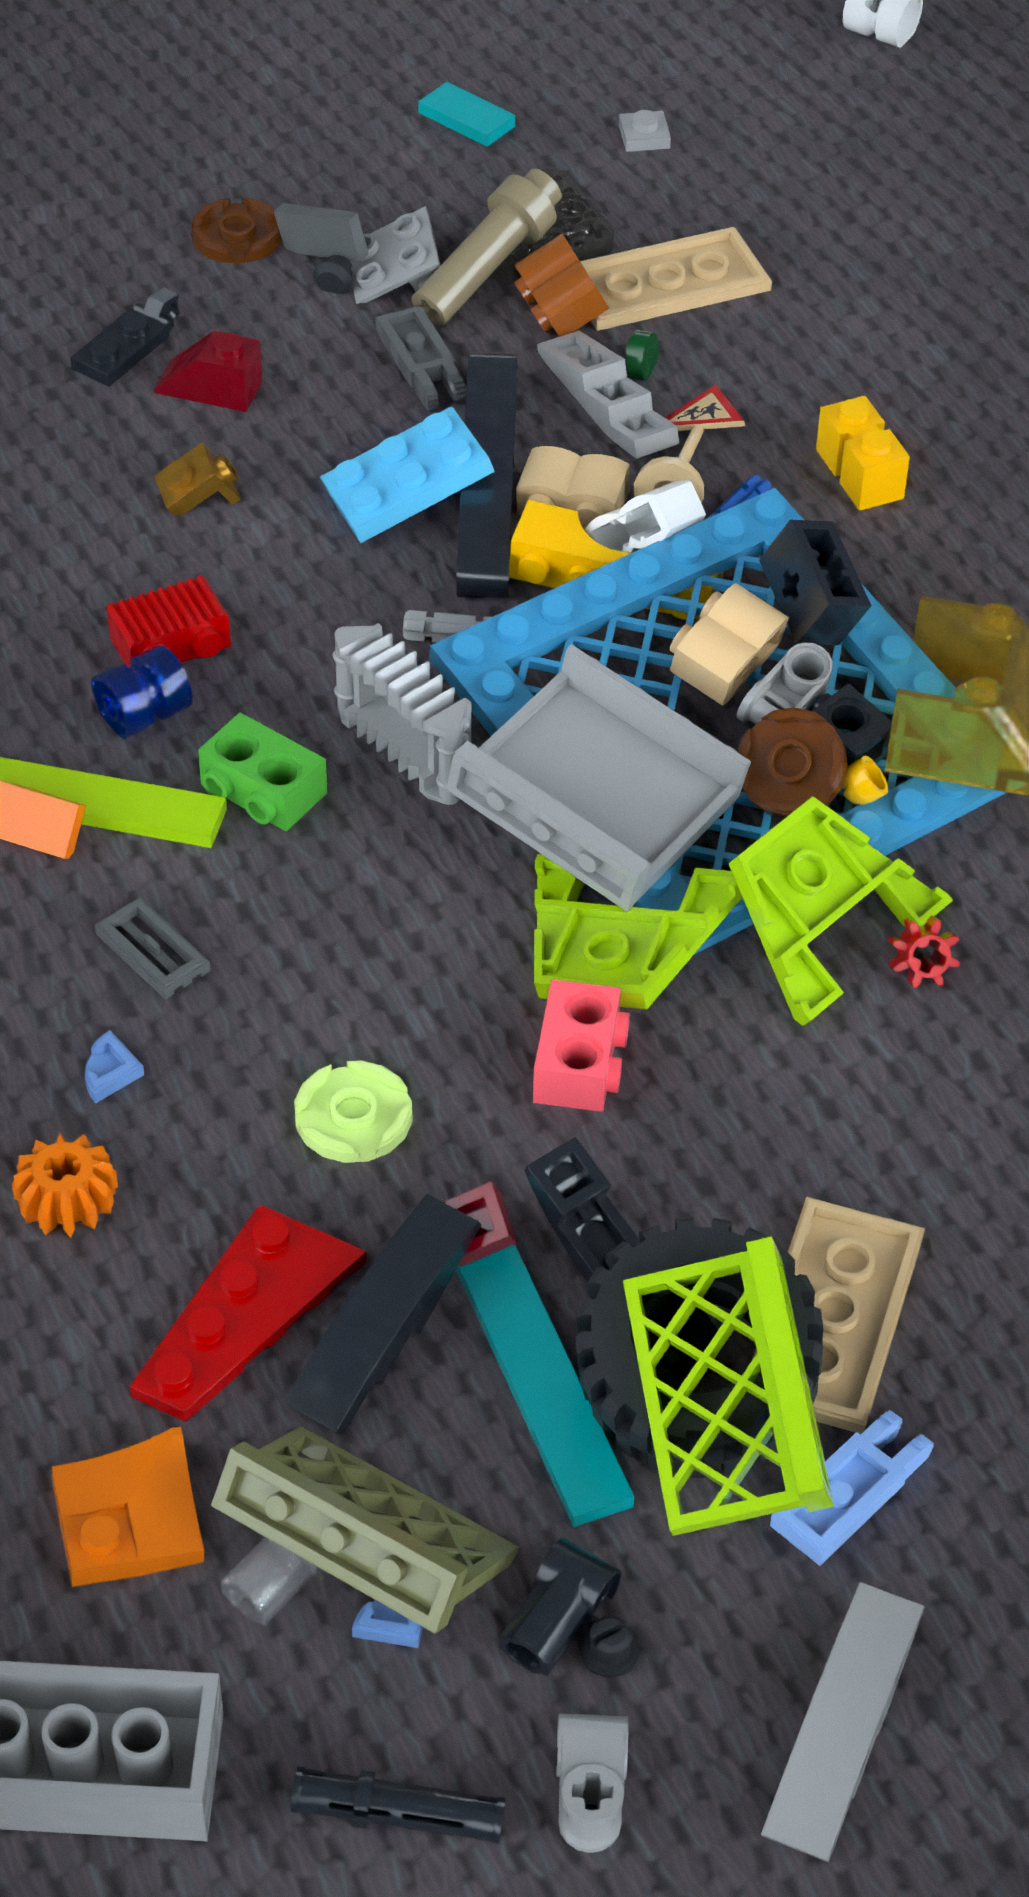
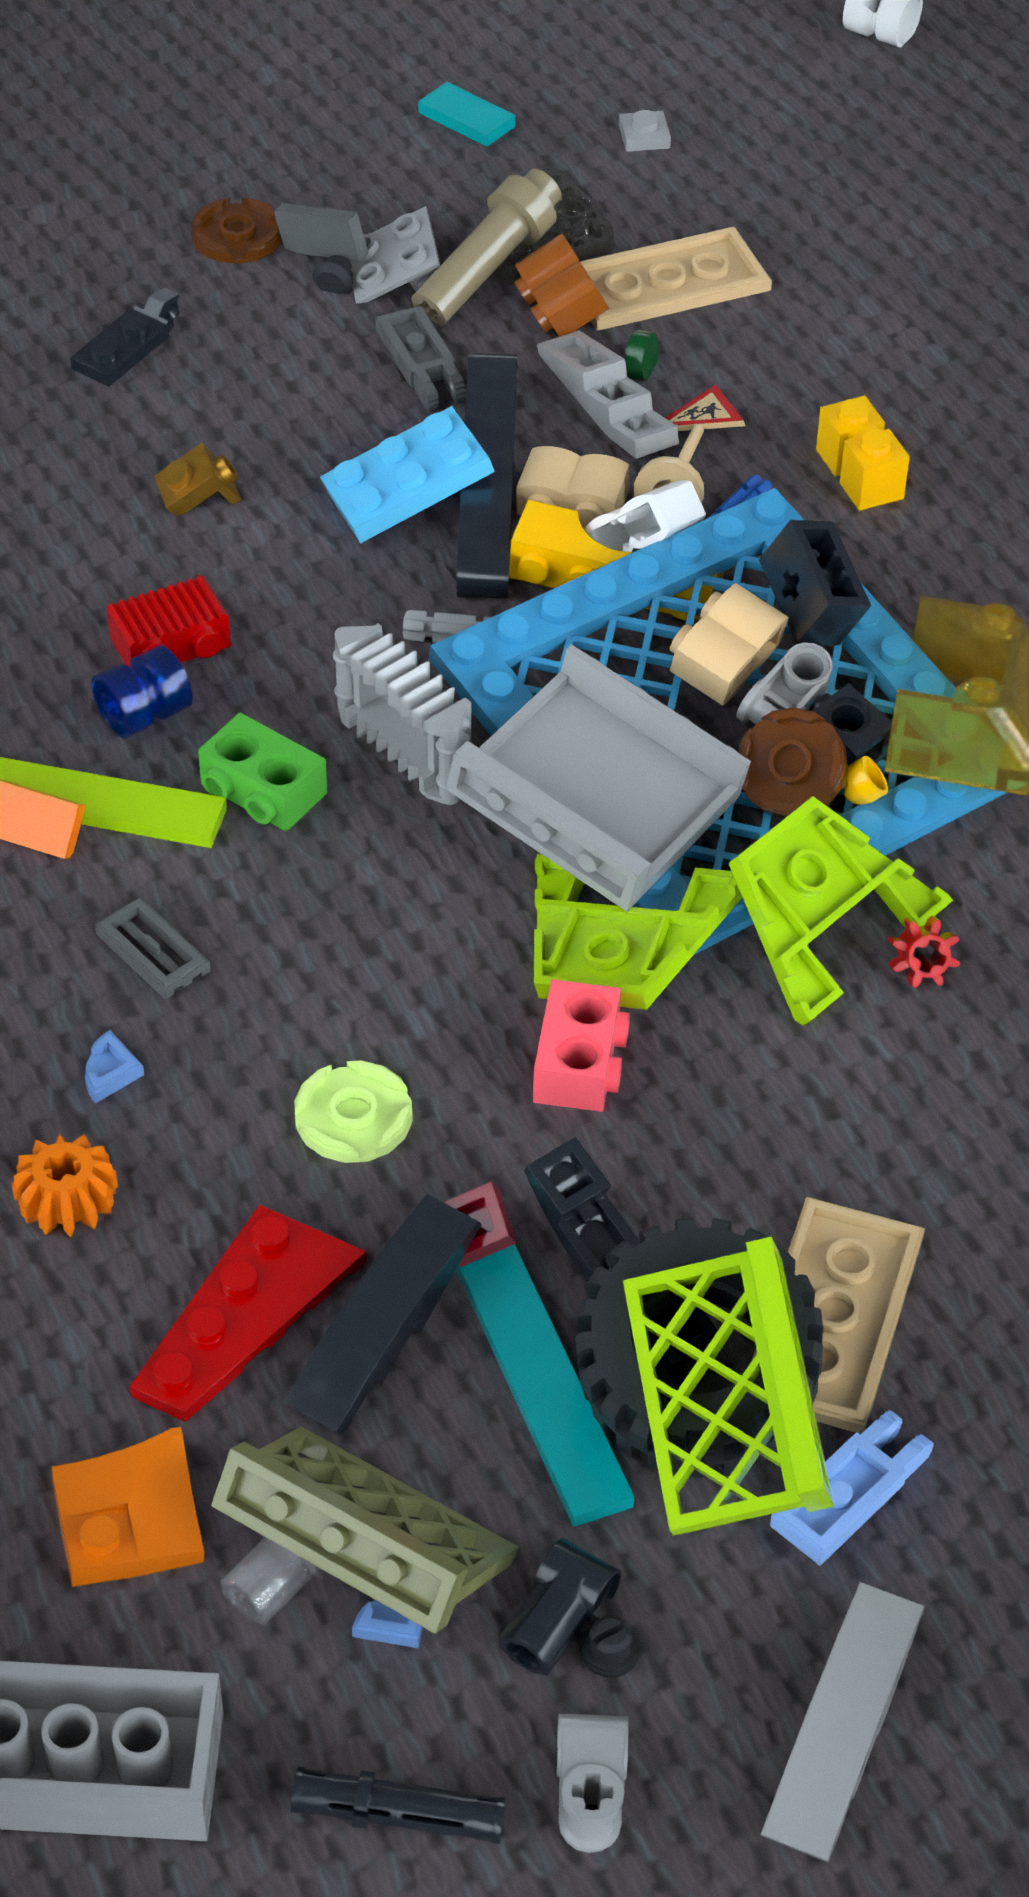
(215, 371): dark red slope -> none

